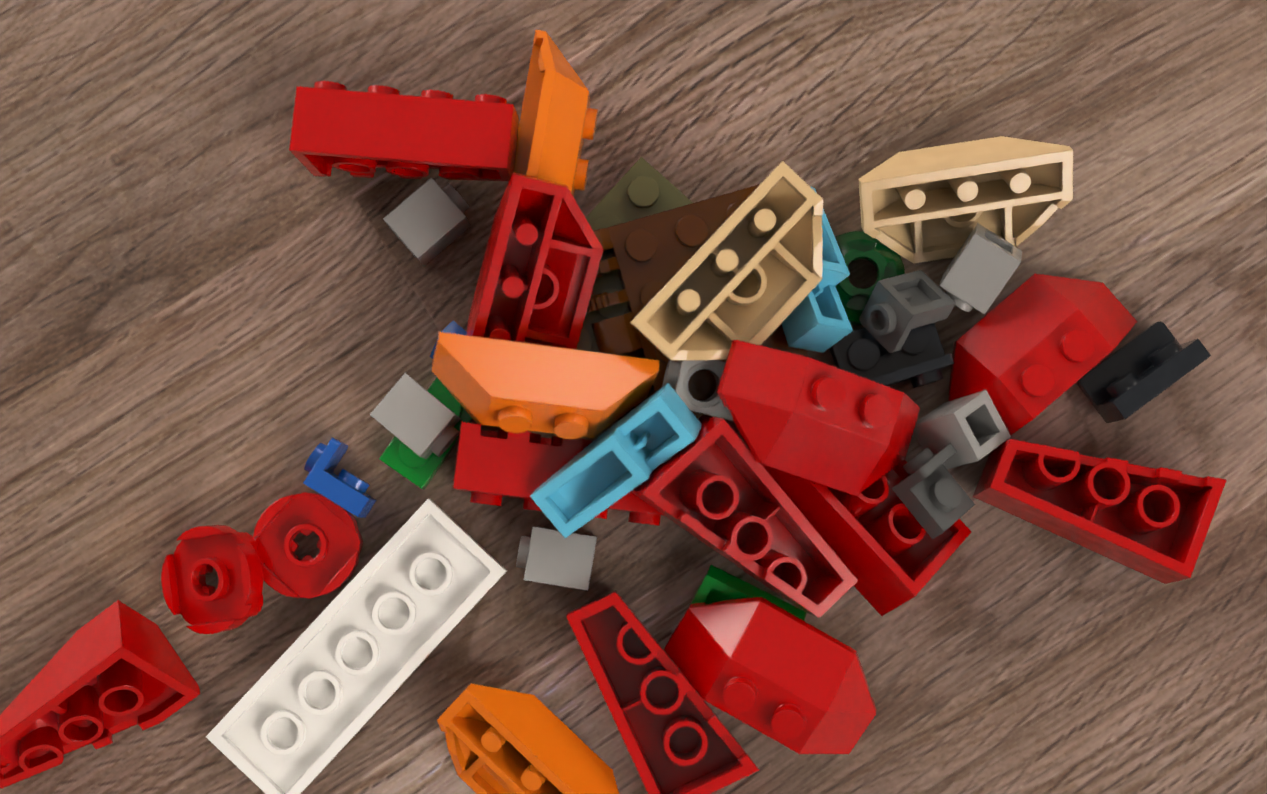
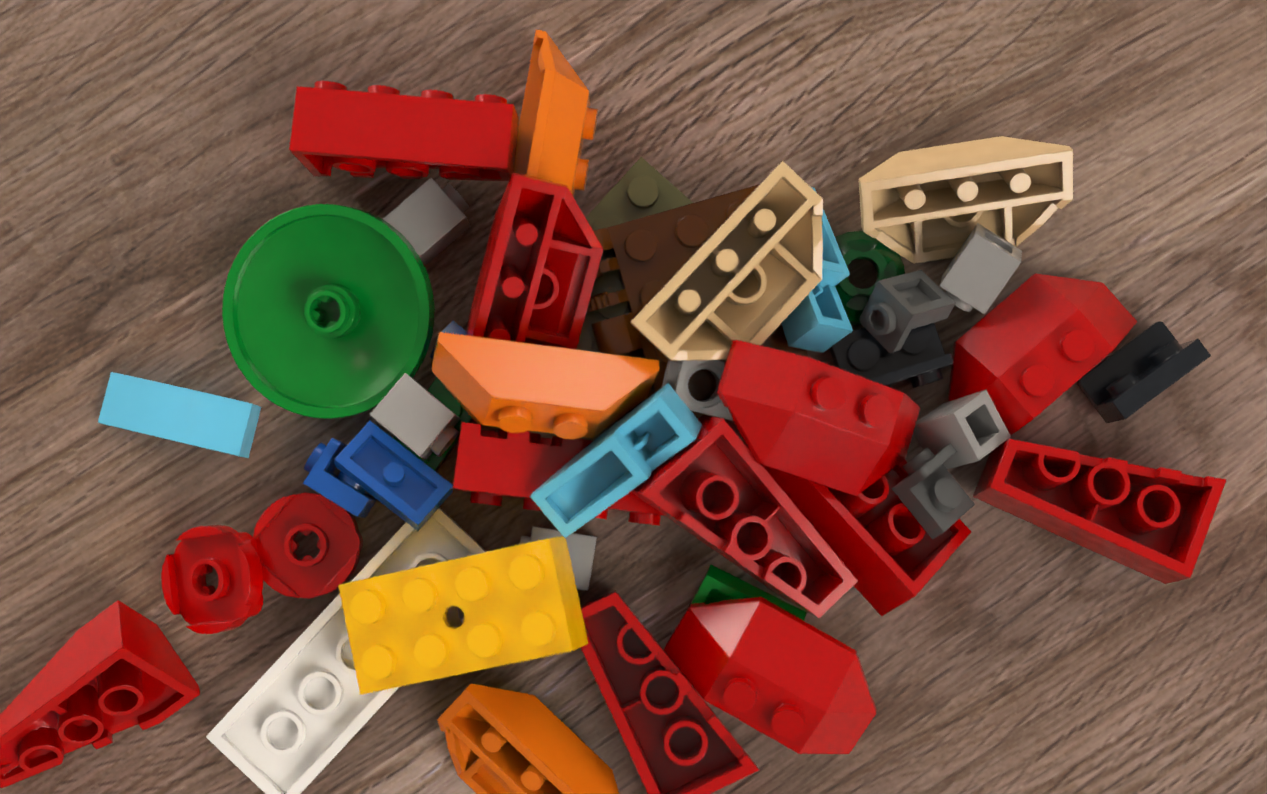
(180, 414): none -> medium azure slope
(327, 310): none -> green dish
(393, 475): none -> blue plate
(514, 606): none -> yellow brick

